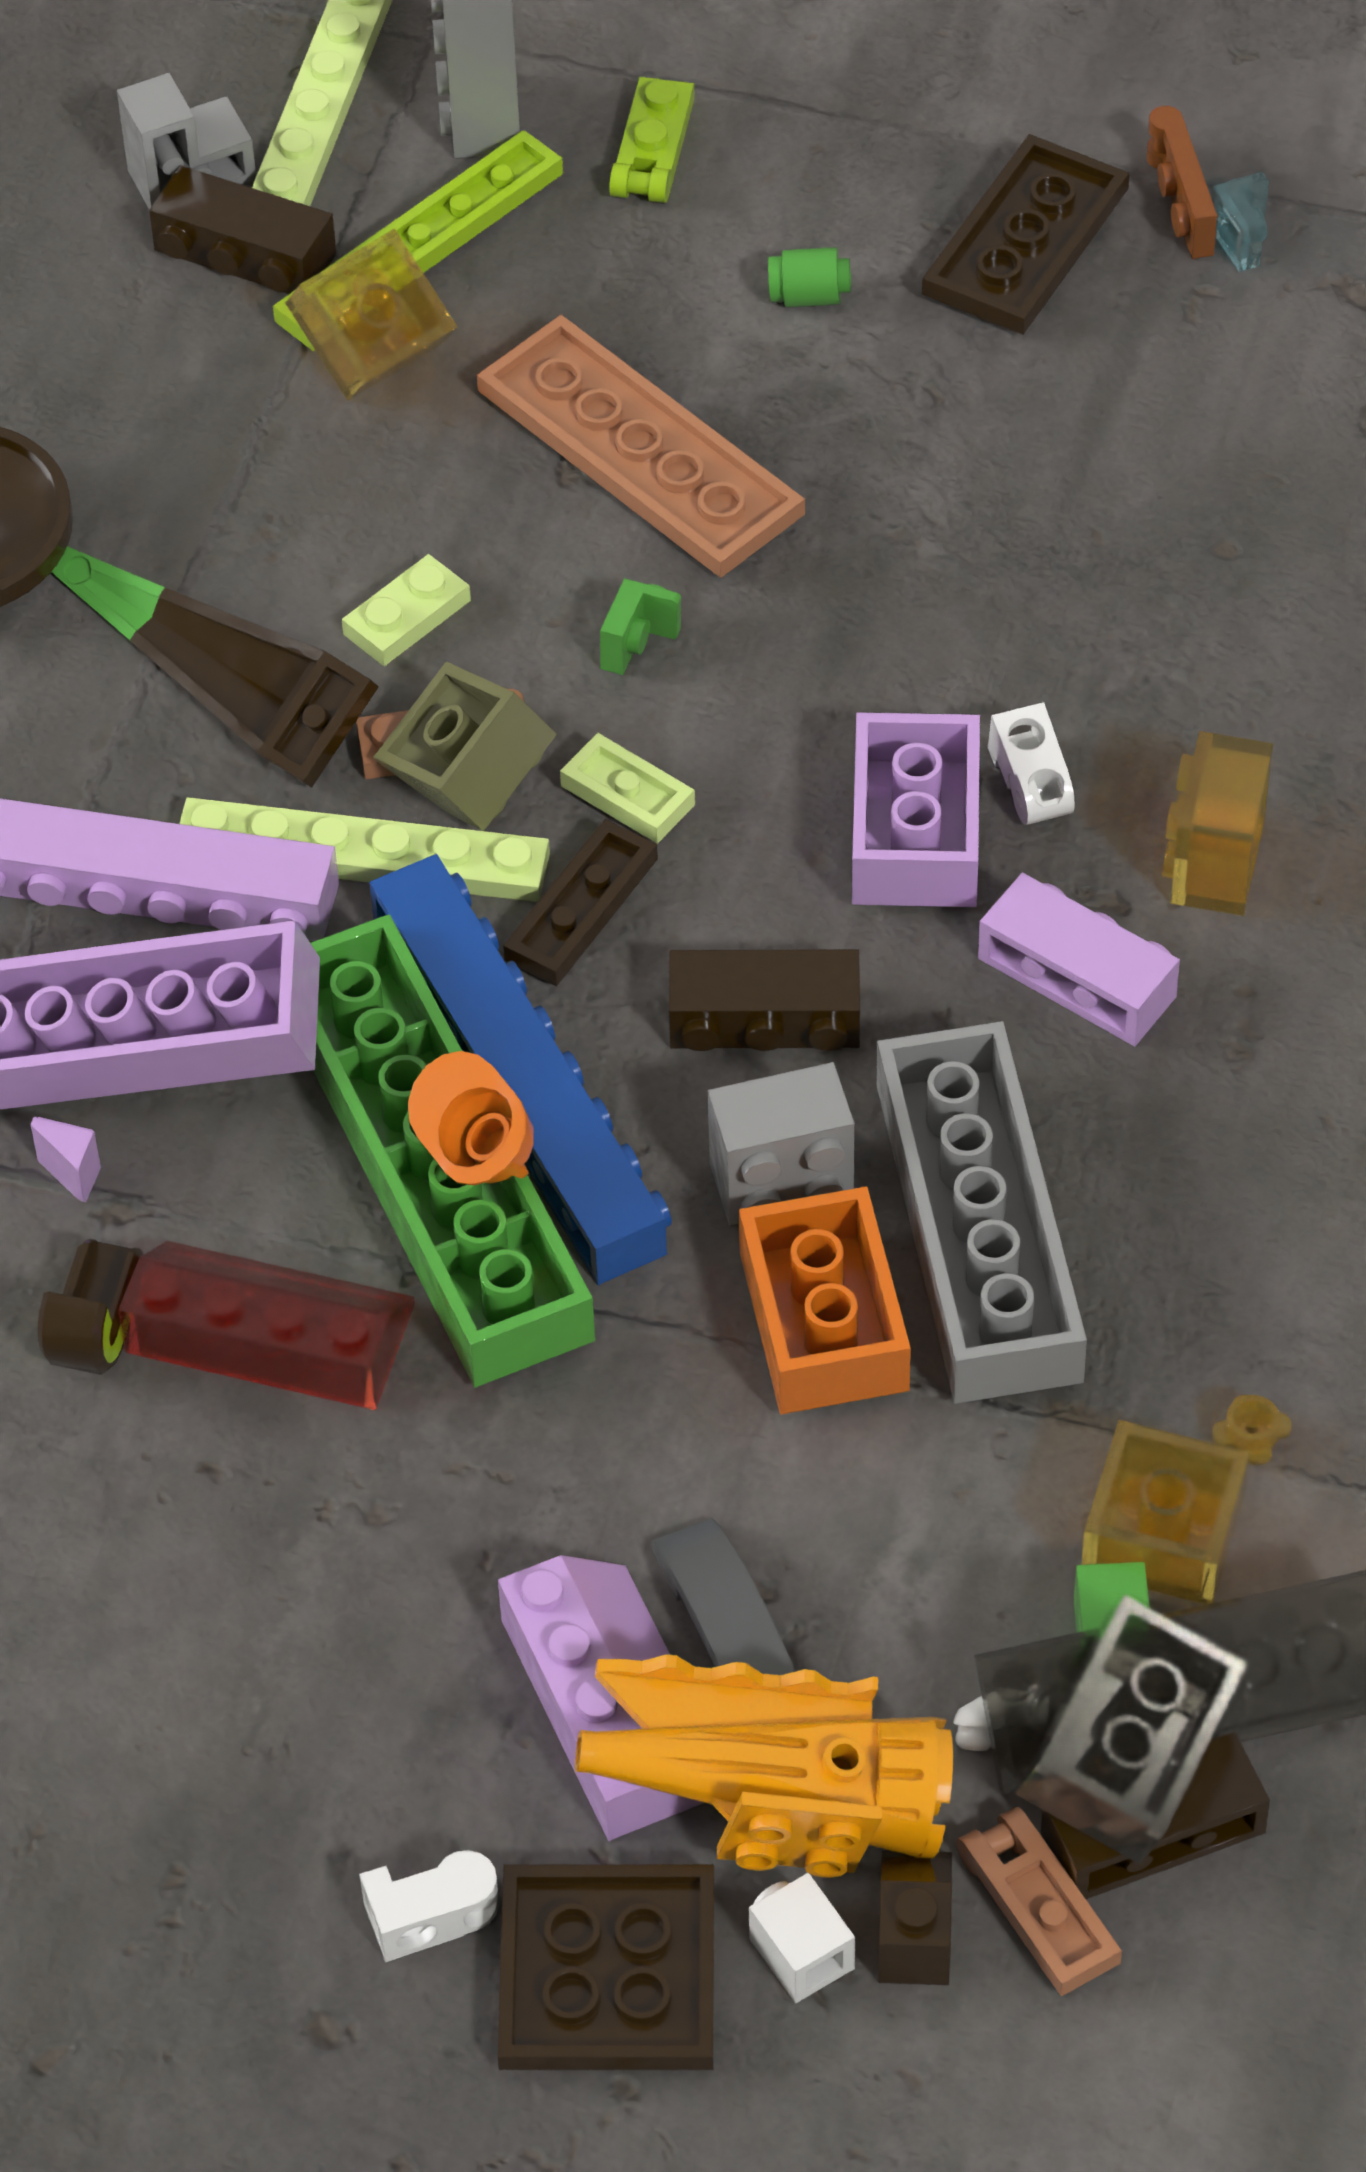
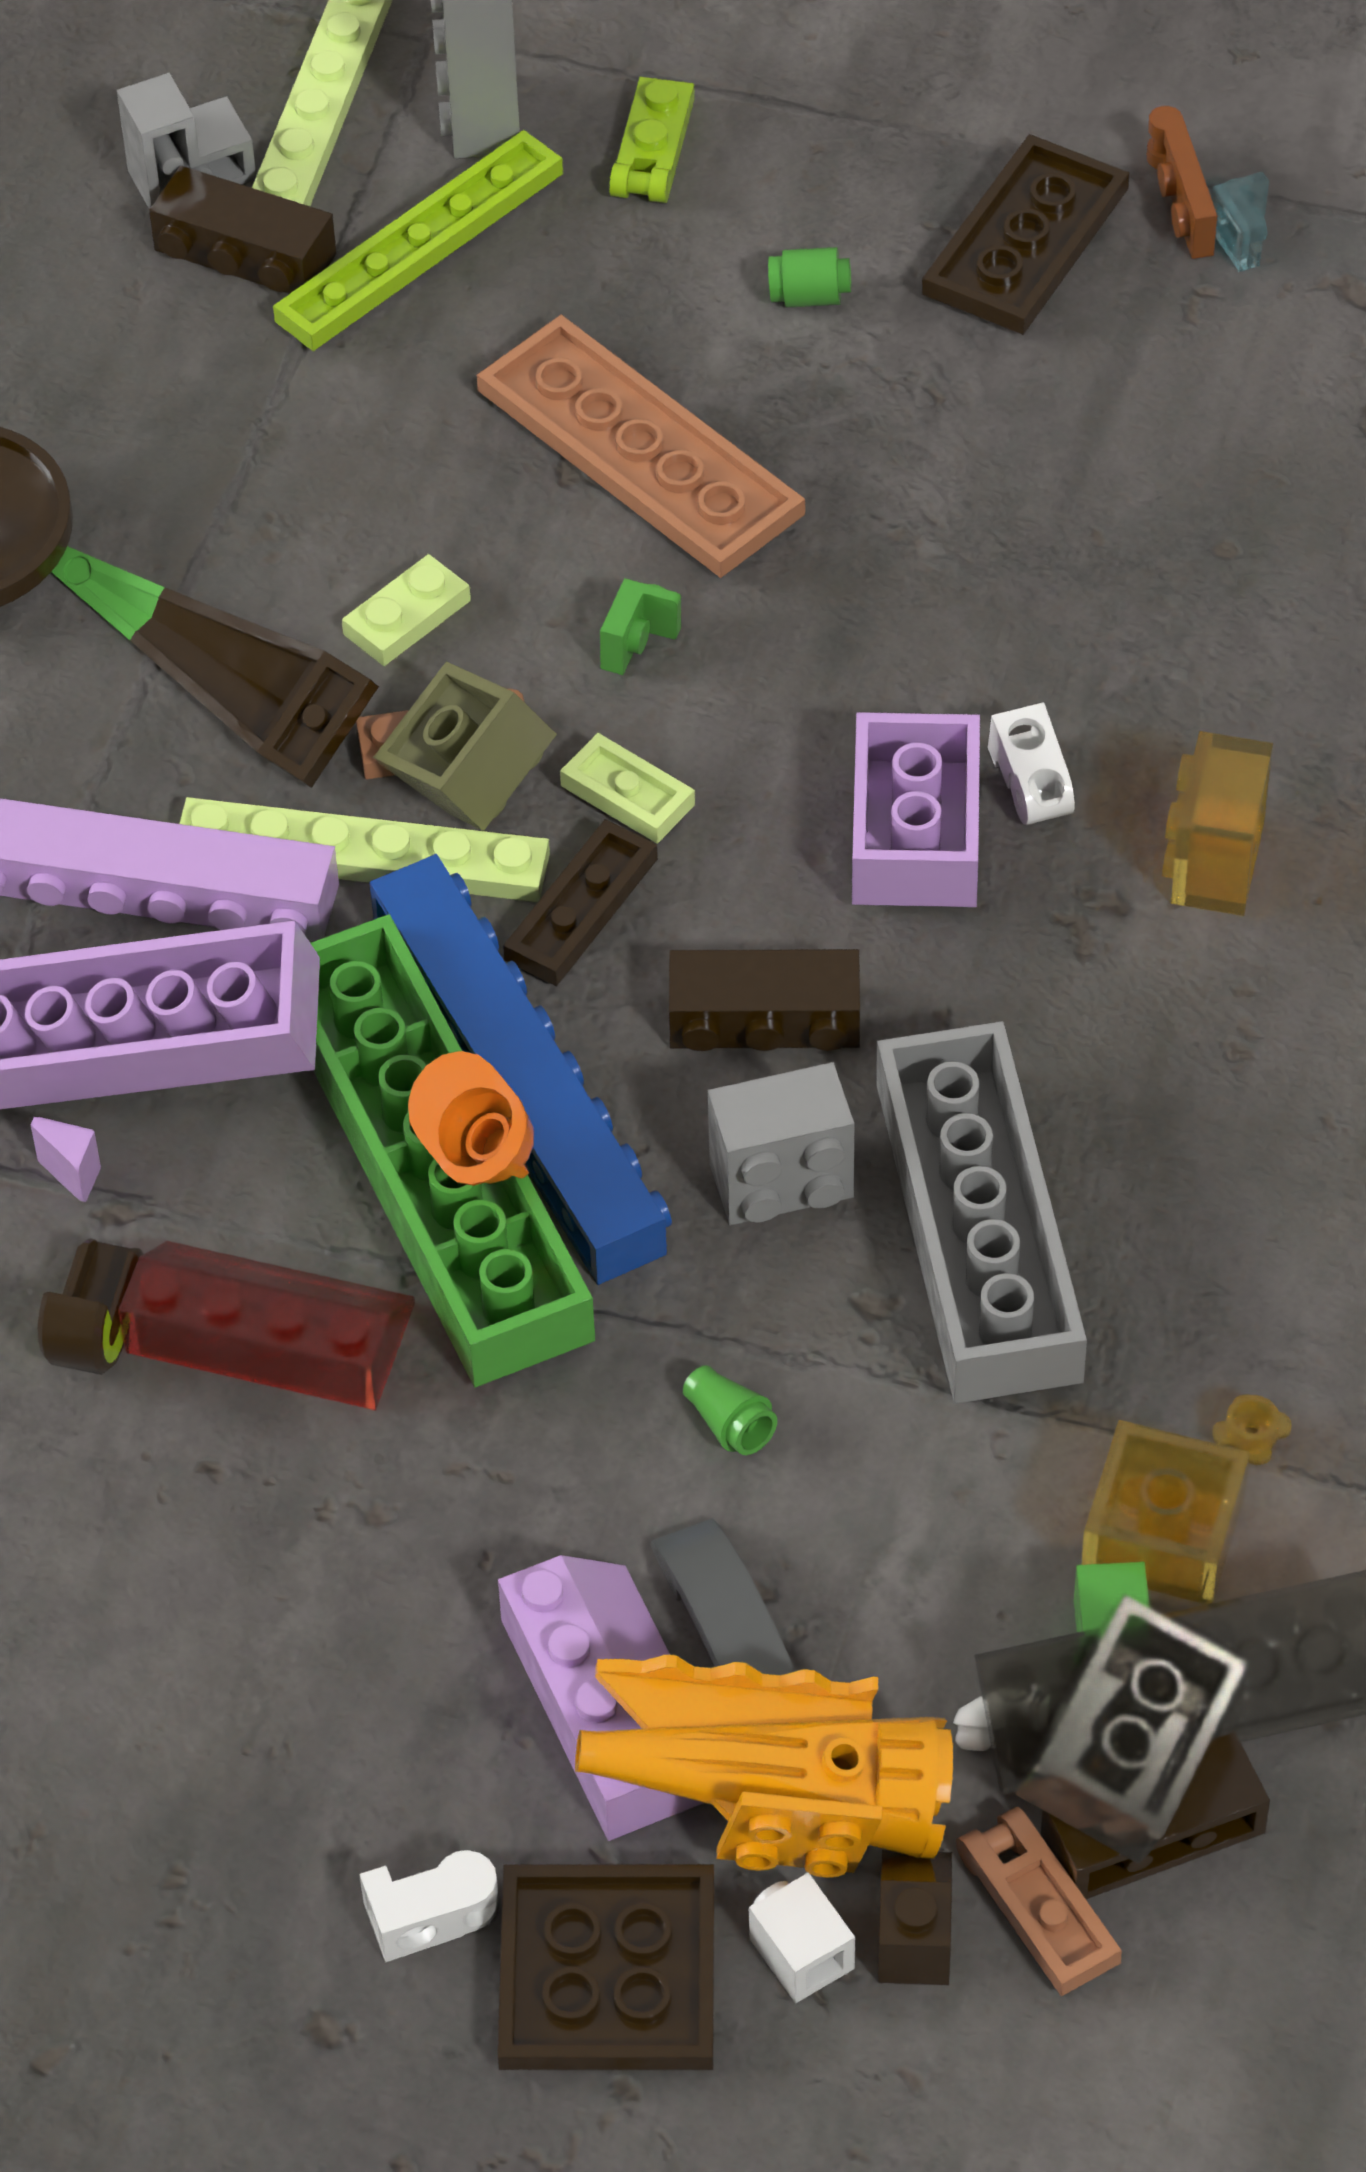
(371, 314): clear yellow brick -> none
(734, 1413): none -> bright green cone
(824, 1300): orange brick -> none
(1078, 958): lavender brick -> none

